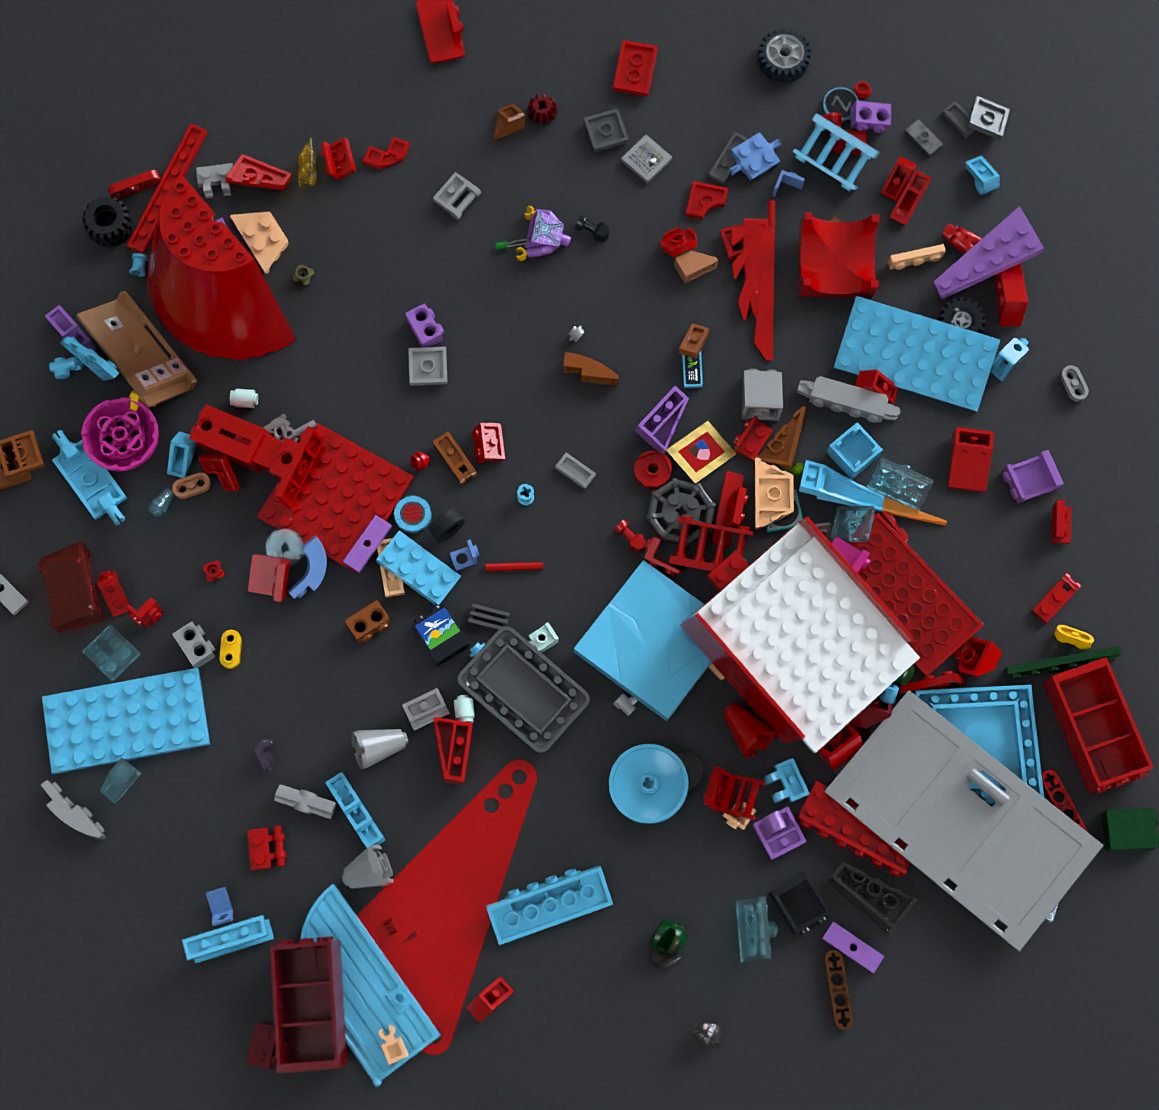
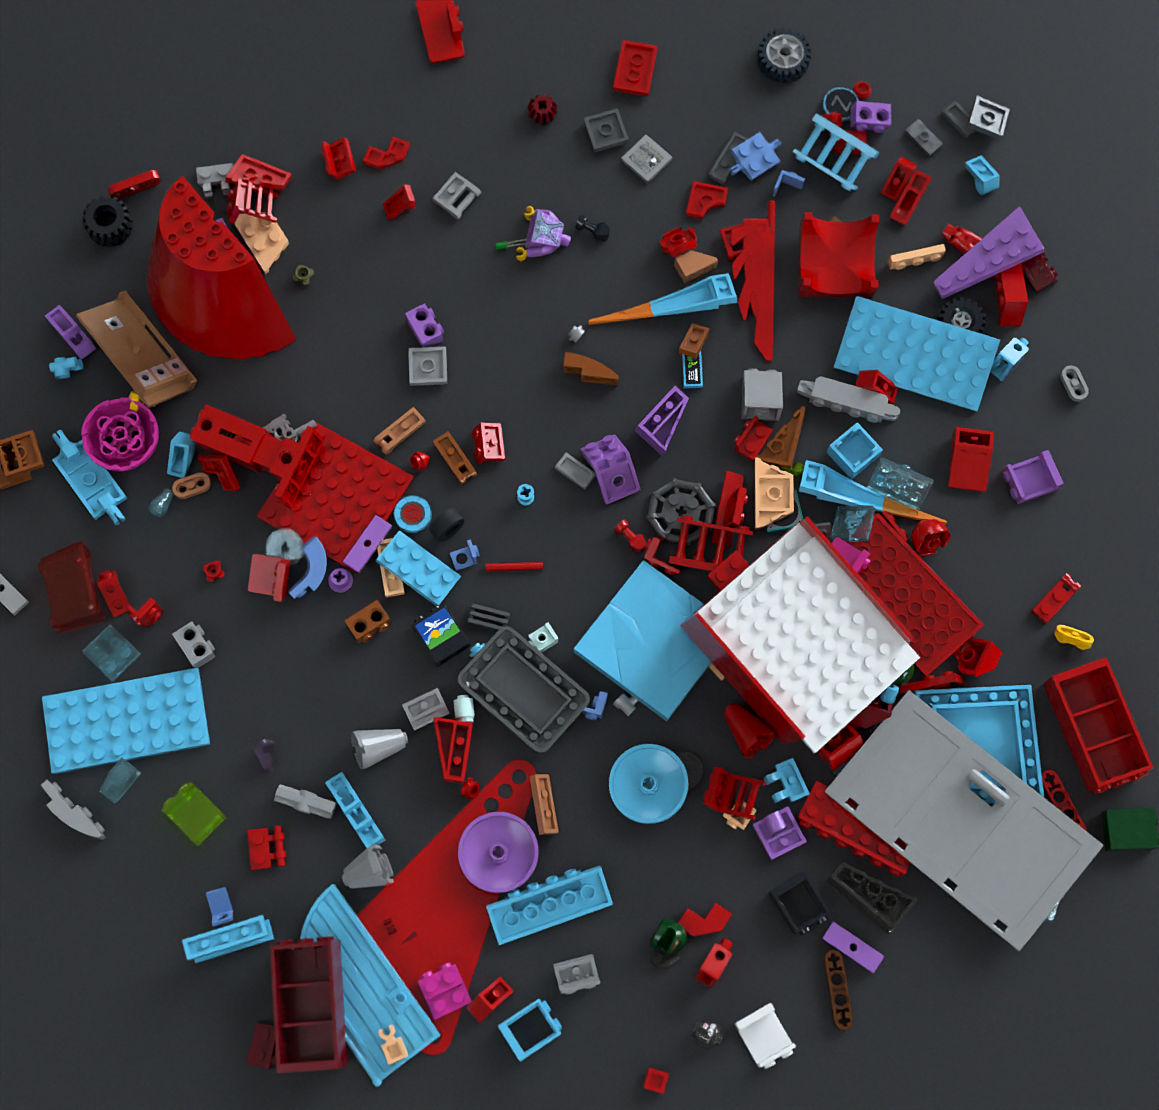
(103, 369): medium azure plate -> none
(139, 265): medium azure bush -> none
(177, 168): red tile -> none
(193, 813): none -> clear neon green panel
(230, 648): yellow plate -> none
(240, 201): none -> red plate
(243, 398): light aqua brick -> none
(307, 160): clear yellow hinge -> none
(340, 580): none -> medium lavender piece
(398, 202): none -> red tile
(399, 430): none -> nougat plate
(444, 990): none -> dark pink plate
(470, 788): none -> red plate
(498, 852): none -> medium lavender dish
(509, 121): dark orange slope -> none
(544, 804): none -> nougat plate
(554, 1024): none -> medium azure window
(576, 974): none -> light grey bracket
(599, 705): none -> medium blue bracket
(610, 460): none -> medium lavender bracket
(648, 479): red plate -> none
(656, 1080): none -> red plate
(700, 296): none -> medium azure plate
(701, 452): sticker -> none
(711, 967): none -> red torso
(712, 923): none -> red tile
(754, 929): clear light blue plate -> none
(765, 1036): none -> white panel
(928, 536): none -> red cylinder
(1039, 272): none -> dark red bracket
(1055, 664): dark green plate -> none
(1061, 523): red bracket -> none

